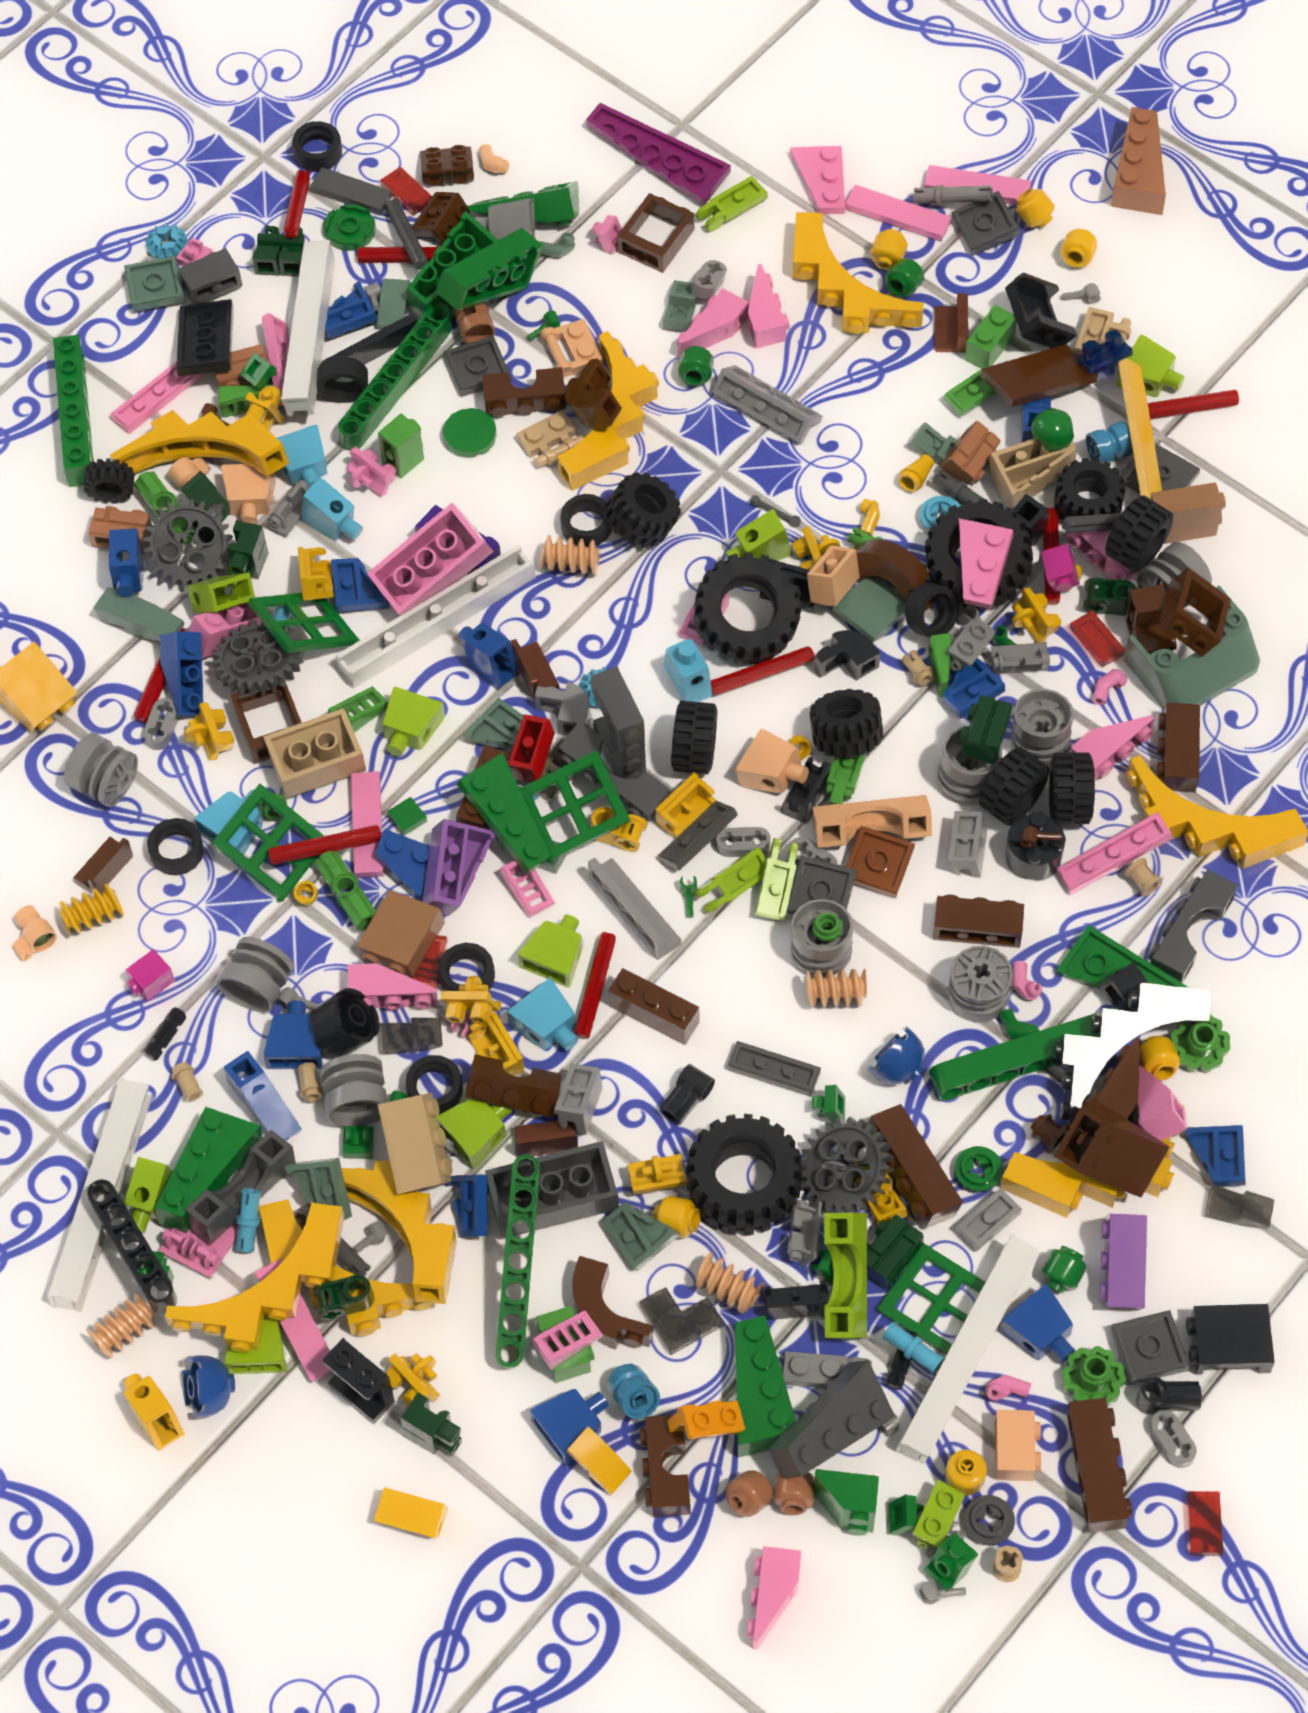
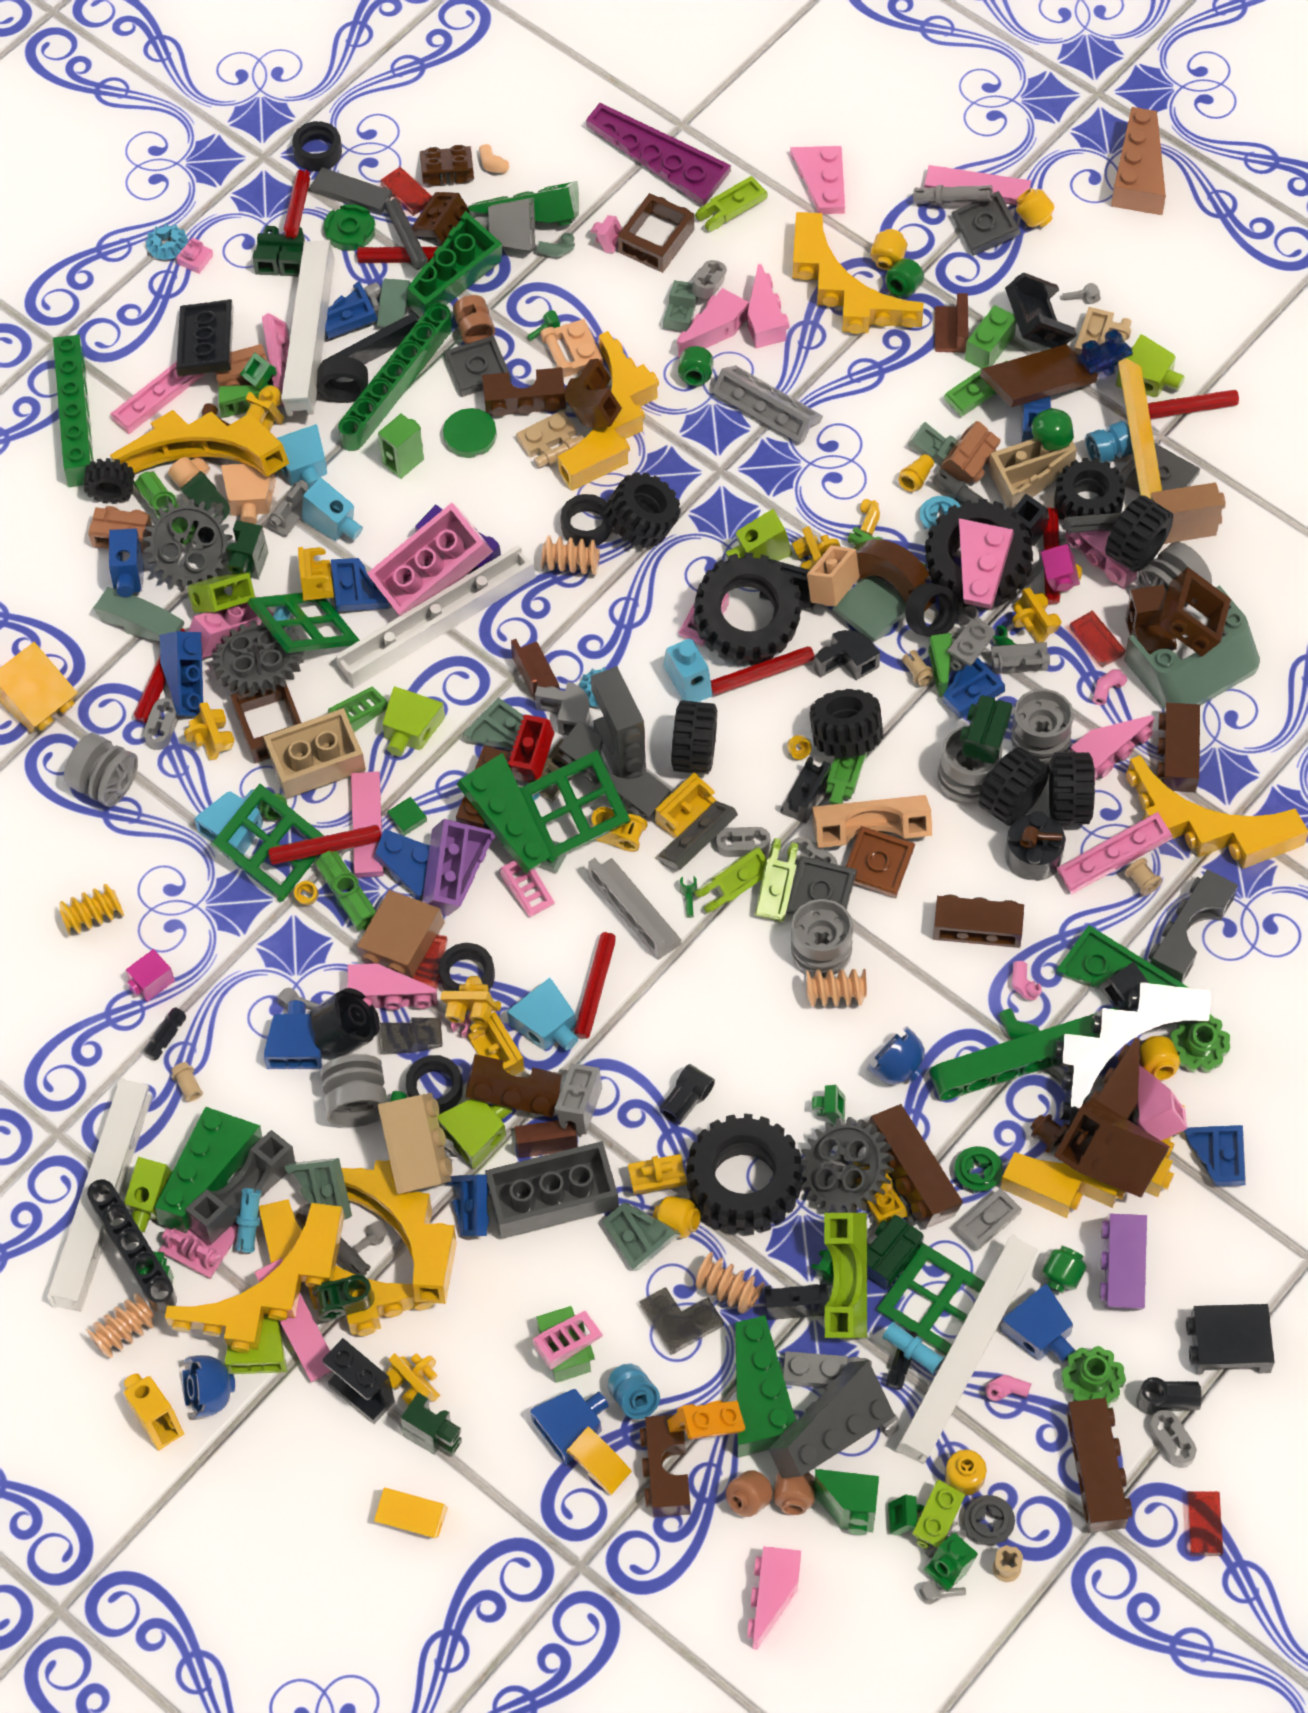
(36, 935): light nougat piece -> none
(104, 864): reddish brown panel -> none
(154, 283): sand green plate -> none
(178, 865): black tyre -> none
(210, 276): dark grey brick -> none
(255, 974): light grey wheel -> none
(260, 1096): slope -> none
(311, 1090): tan pin -> none
(358, 1142): green tile -> none
(367, 471): bright pink hips -> none
(489, 654): blue torso -> none
(491, 272): green wedge -> none
(522, 1246): green beam -> none
(553, 951): lime torso -> none
(588, 1288): reddish brown arch -> none
(653, 1006): reddish brown brick -> none
(770, 764): light nougat torso -> none
(774, 1068): dark grey tile -> none
(794, 520): dark grey hinge -> none
(805, 1245): light grey hinge -> none
(827, 920): bright green plate -> none
(898, 213): bright pink tile -> none
(968, 842): light grey hinge -> none
(975, 997): light grey wheel -> none
(1015, 1445): light nougat brick -> none
(1078, 248): yellow head -> none
(1107, 596): dark green piece -> none
(1150, 1347): dark grey plate -> none
(1239, 1209): clear smoke slope -> none

